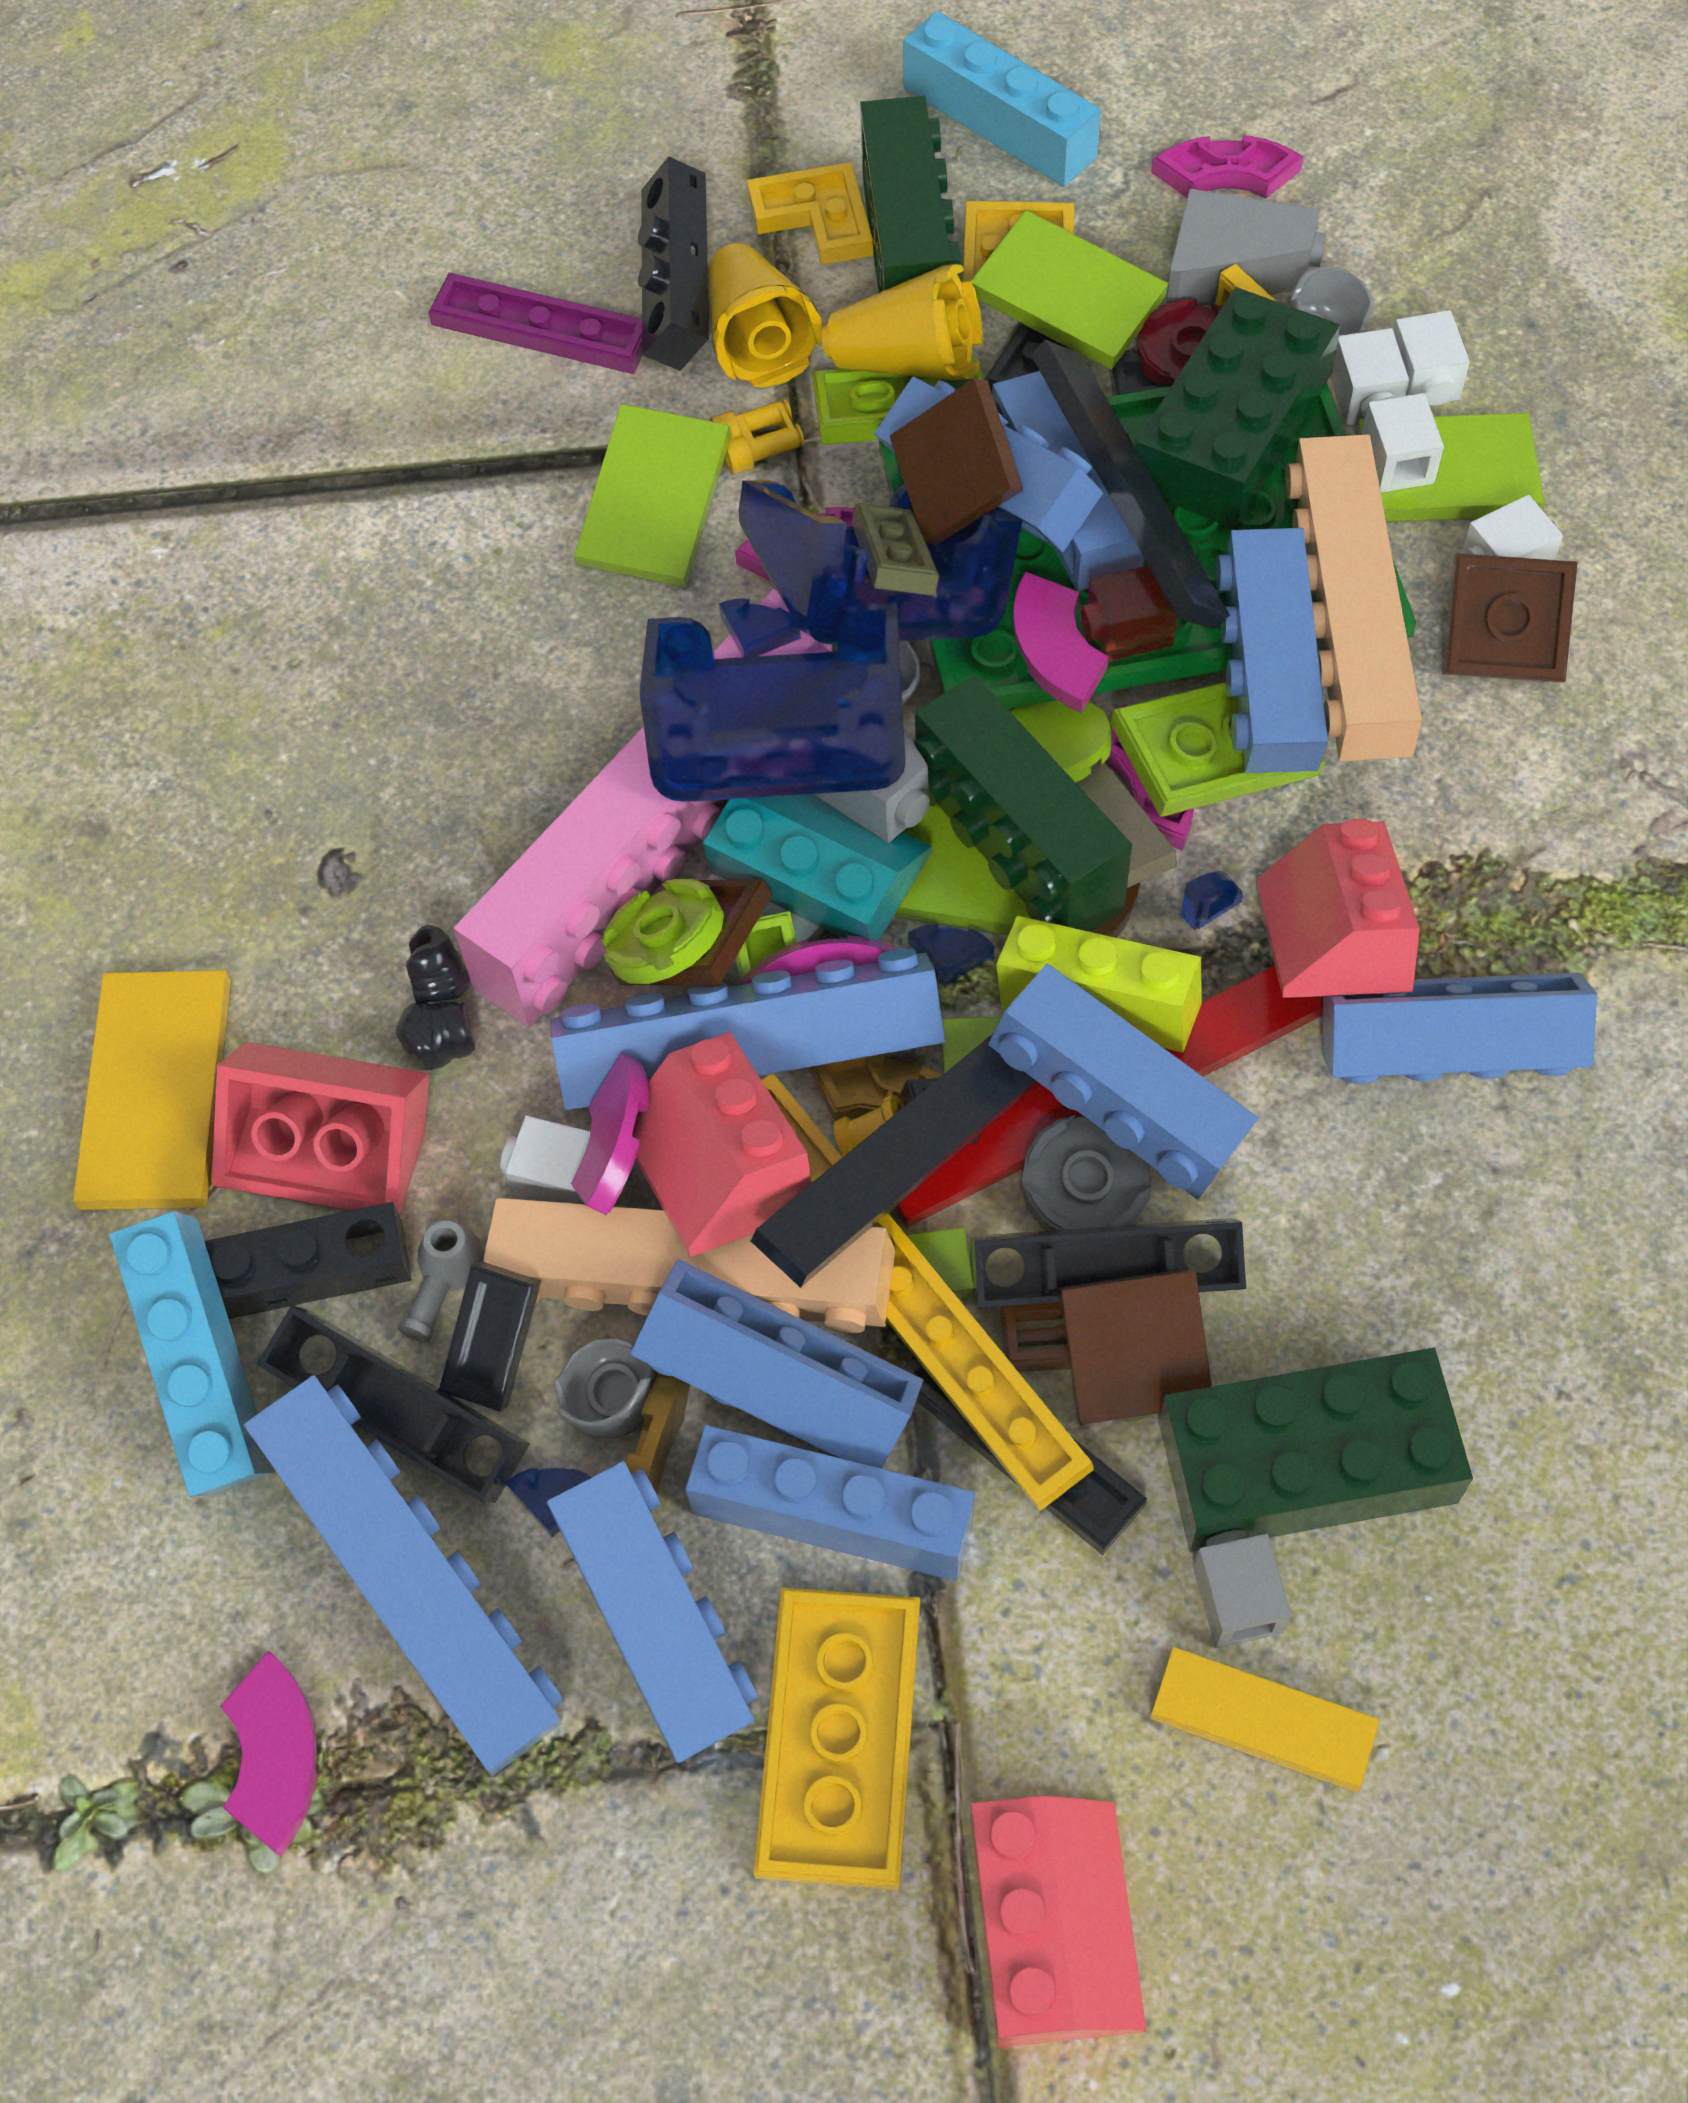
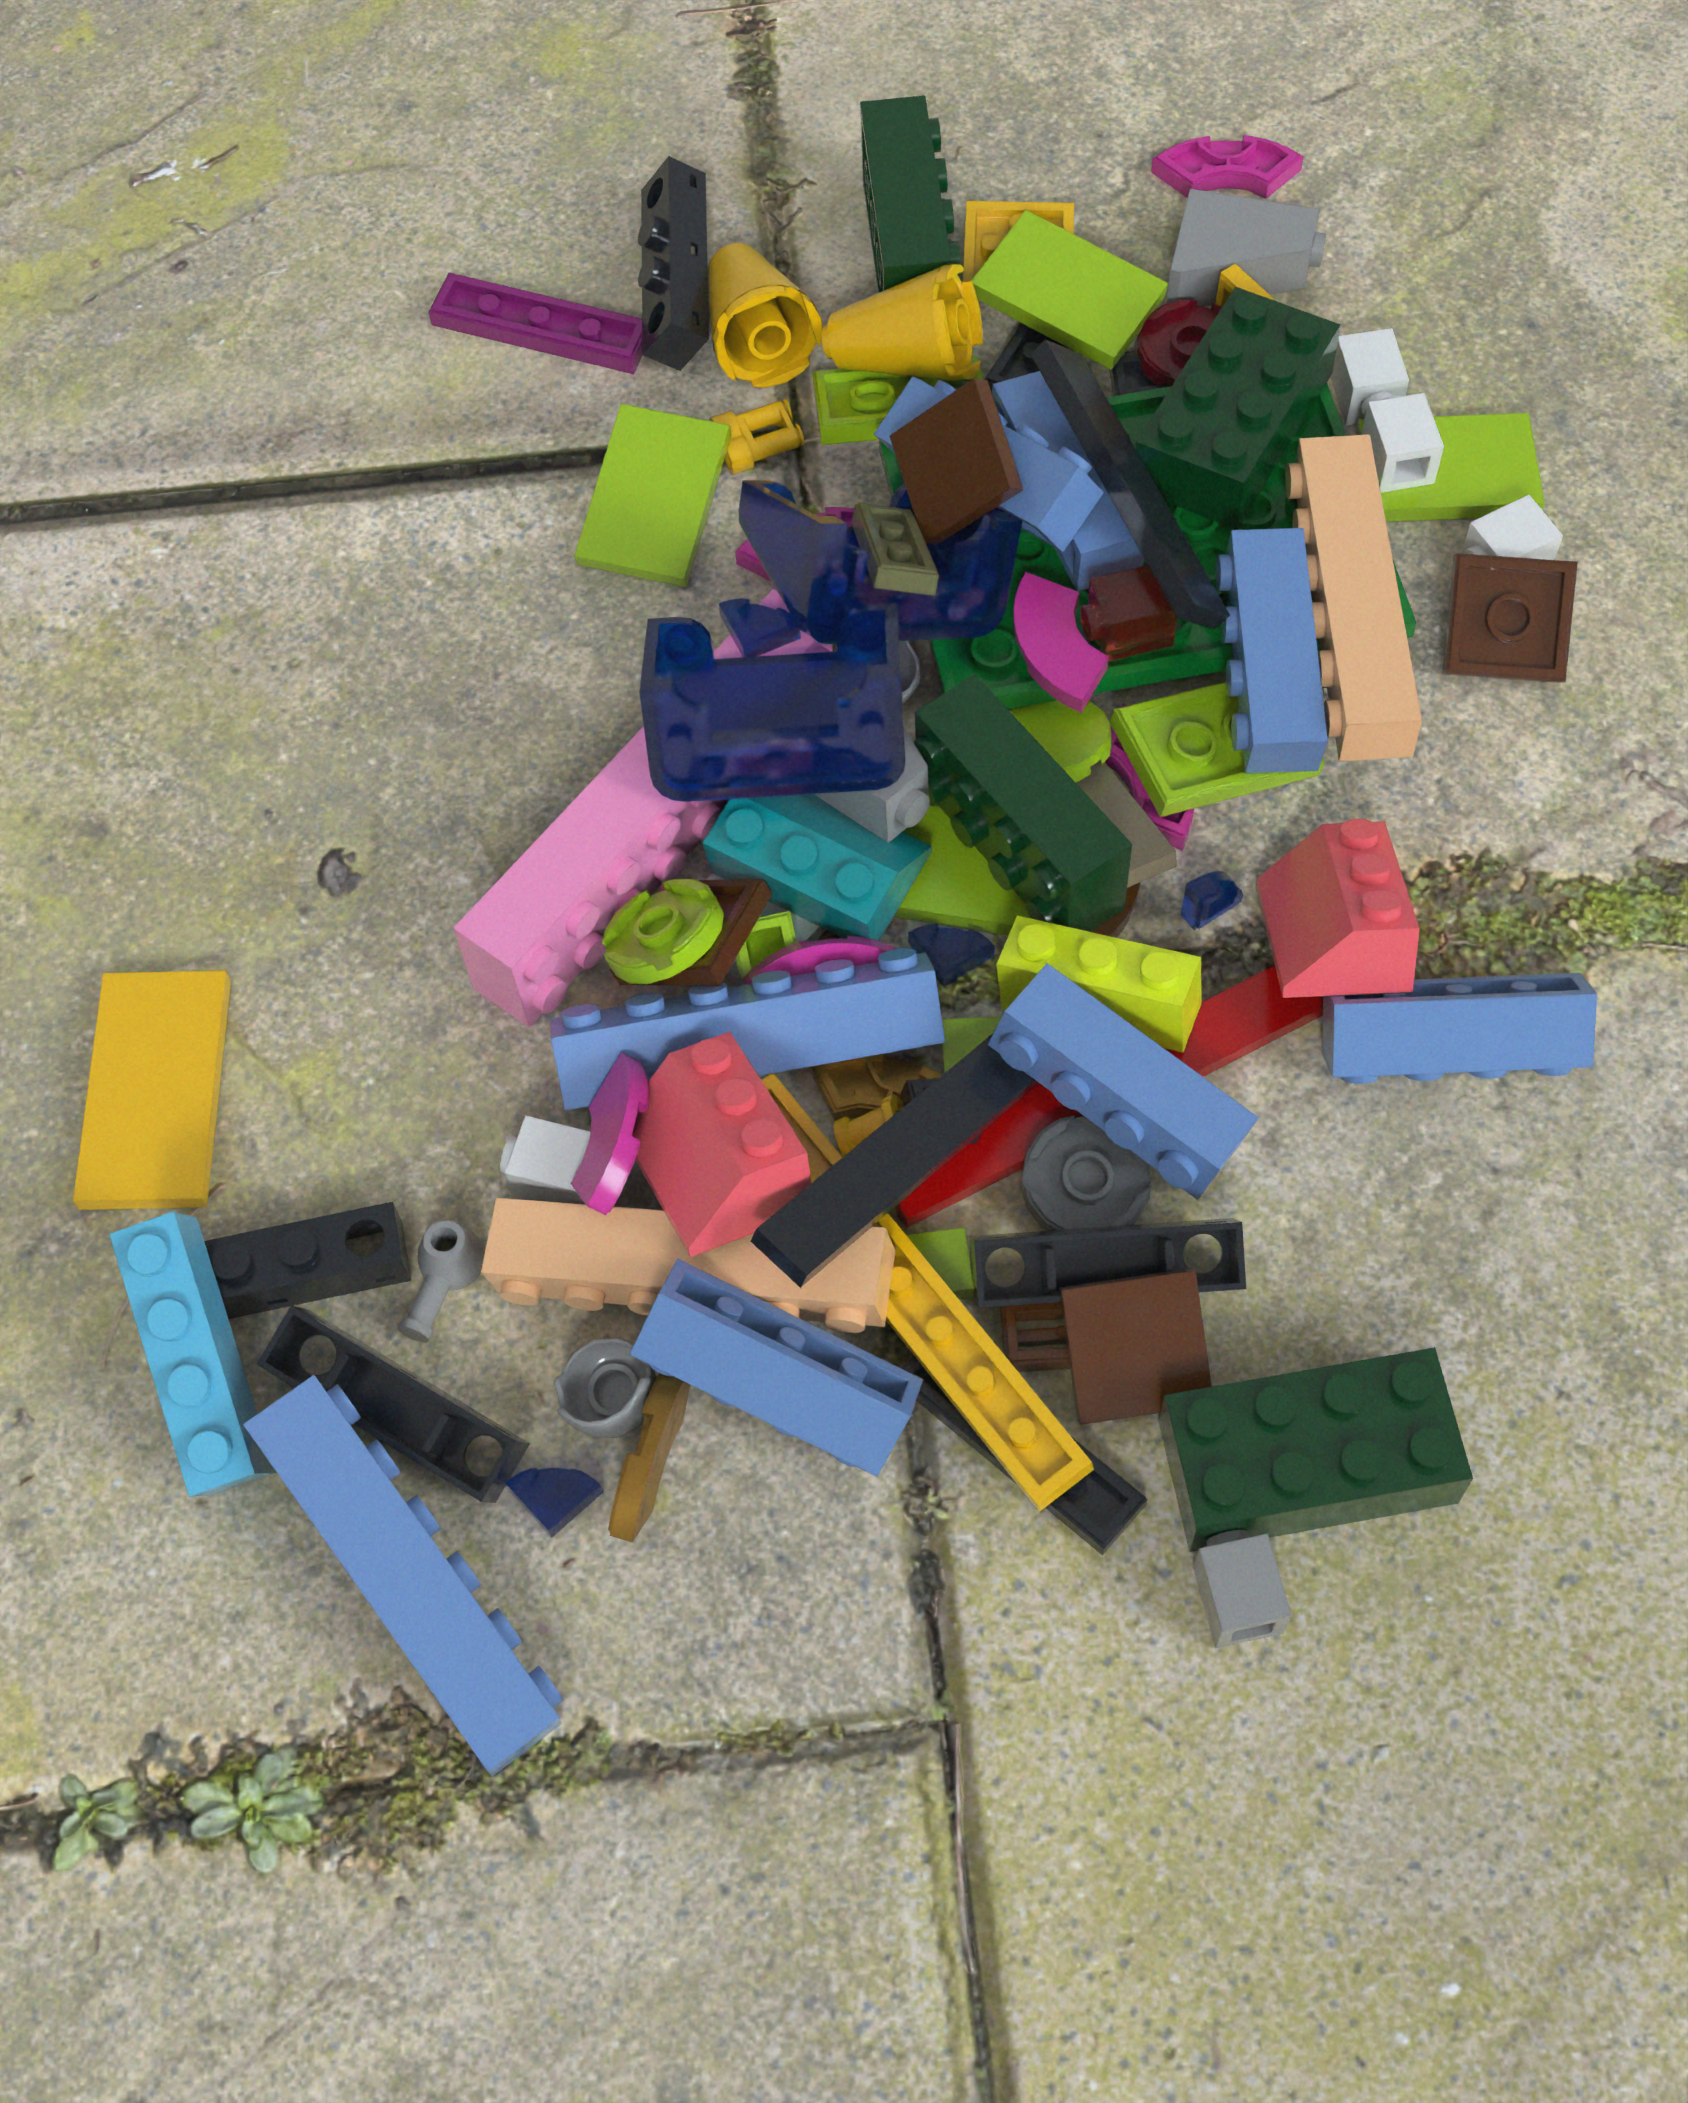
(277, 1754): dark pink tile -> none
(317, 1127): coral slope -> none
(435, 966): black arm -> none
(436, 1033): black arm -> none
(489, 1335): black tile -> none
(651, 1610): medium blue brick -> none
(817, 198): yellow plate -> none
(831, 1502): medium blue brick -> none
(838, 1739): yellow tile -> none
(1001, 98): medium azure brick -> none
(1055, 1920): coral slope -> none
(1265, 1719): yellow tile -> none
(1334, 296): light grey hair -> none
(1433, 356): white brick -> none

